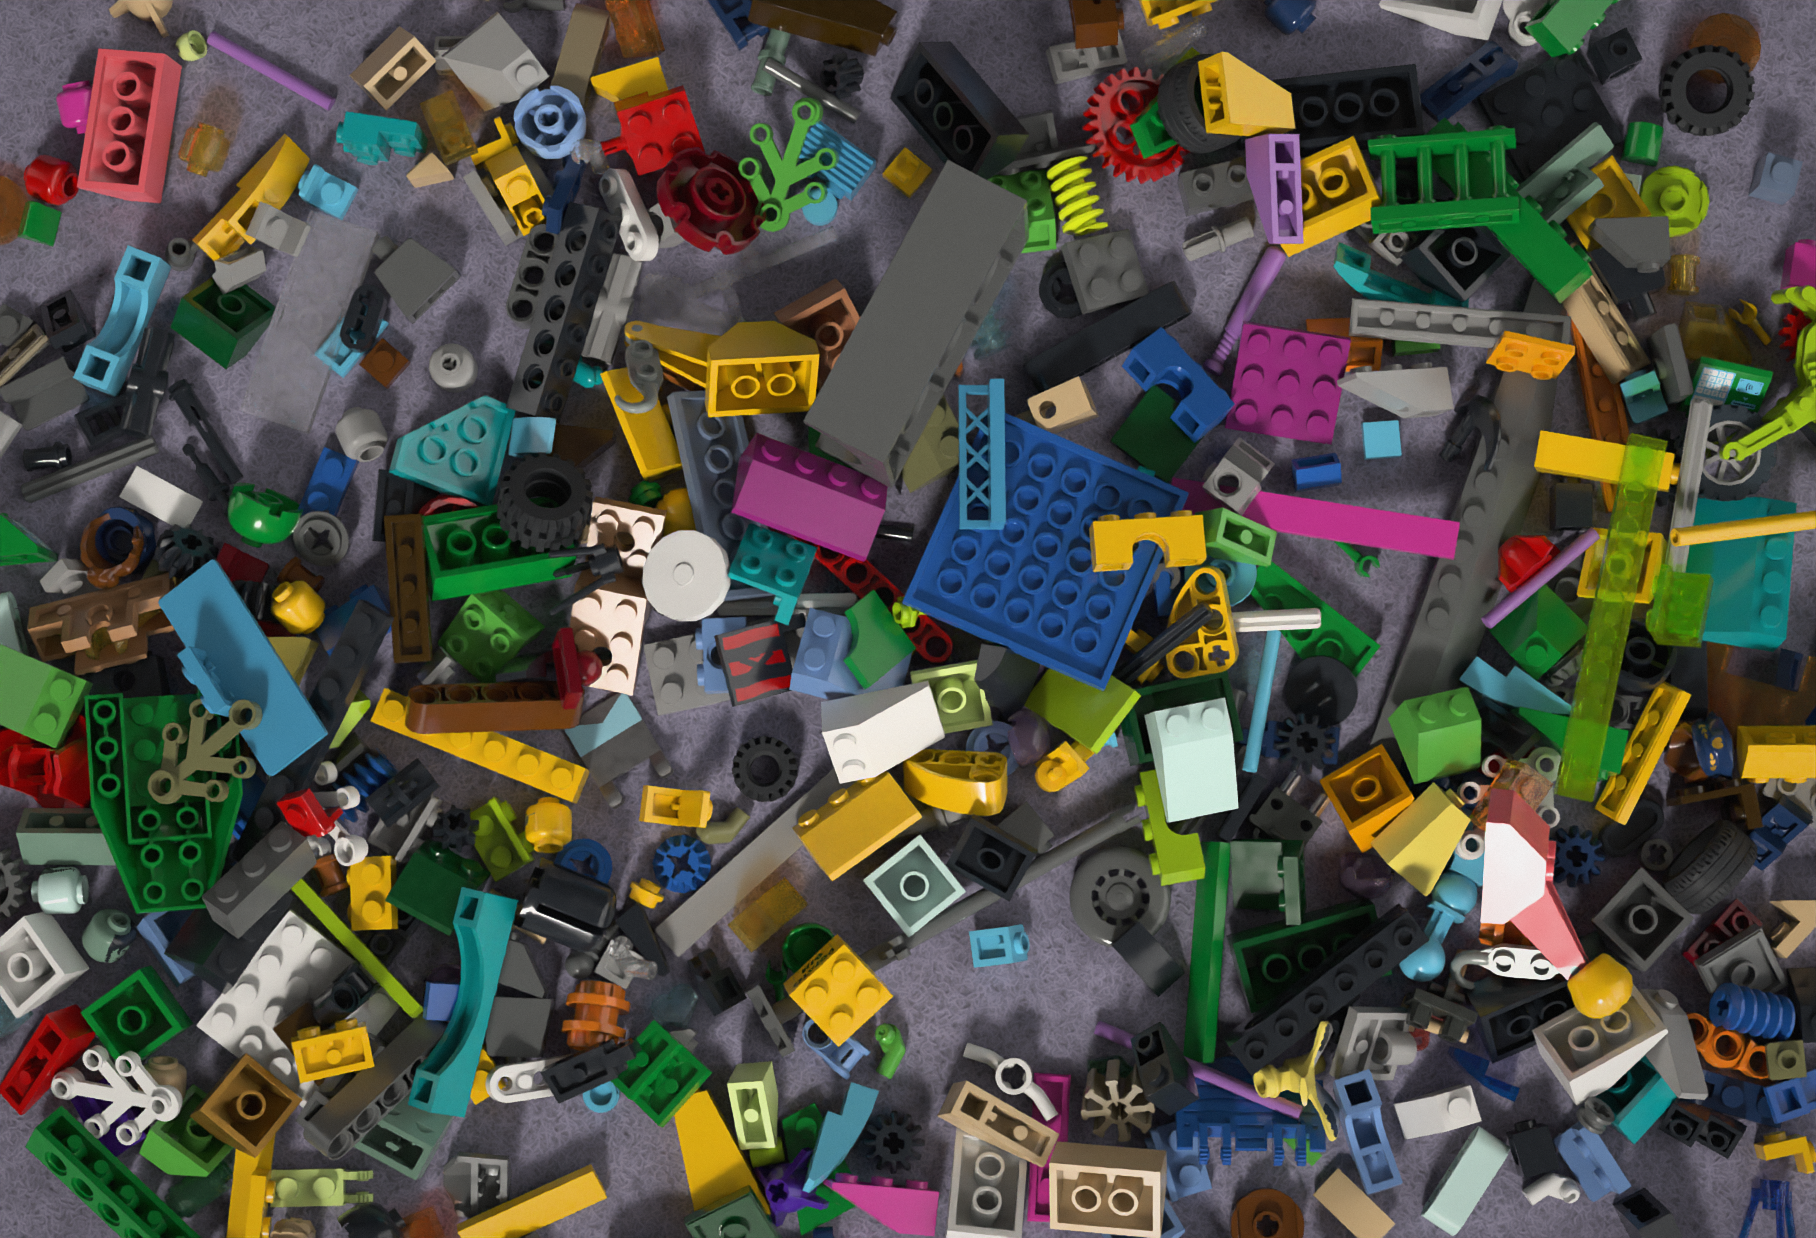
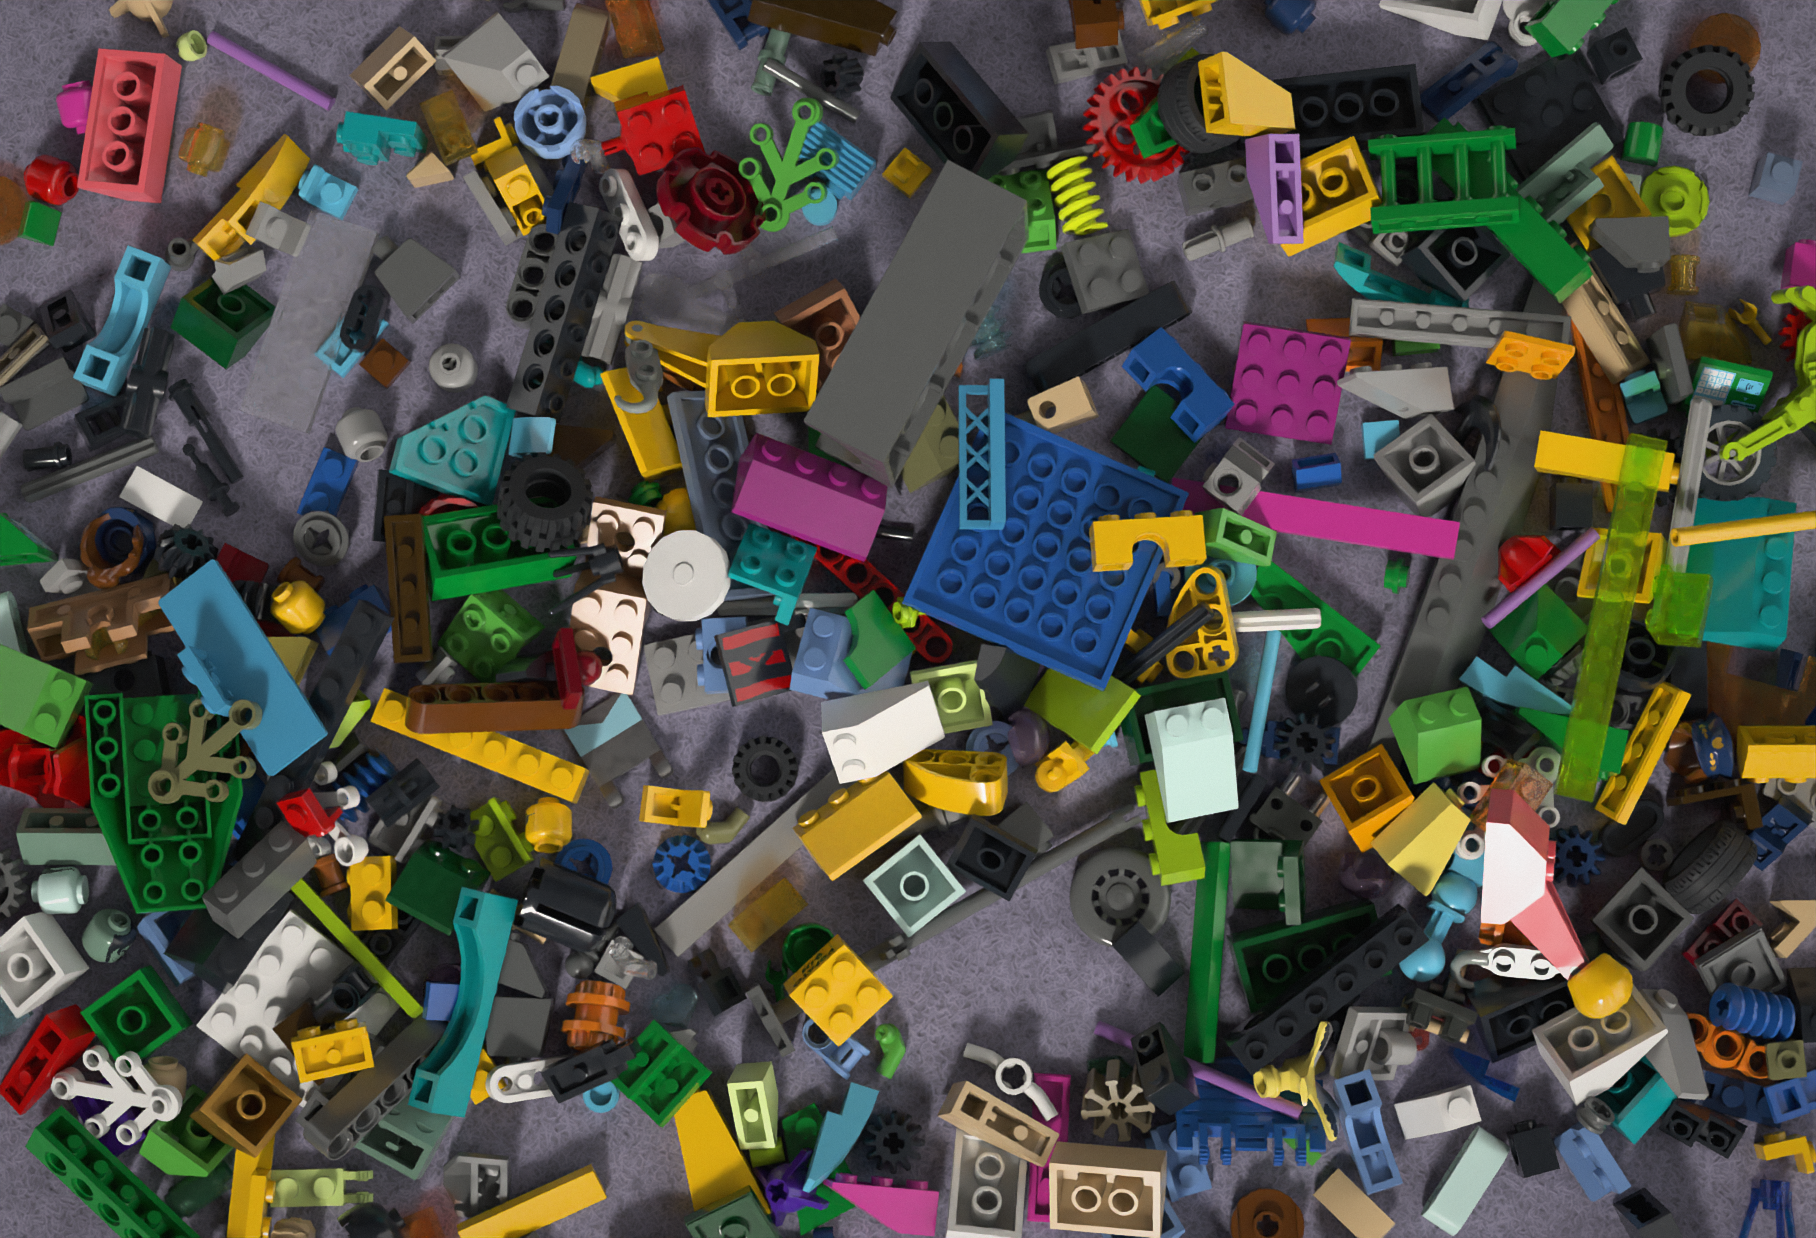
(261, 515): green cylinder -> none
(646, 893): yellow plate -> none
(999, 945): medium azure bracket -> none
(1253, 295): medium lavender piece -> none
(1358, 558): green hand -> none
(1396, 575): none -> green plate
(1425, 466): none -> light grey slope
(1552, 1185): white arm -> none

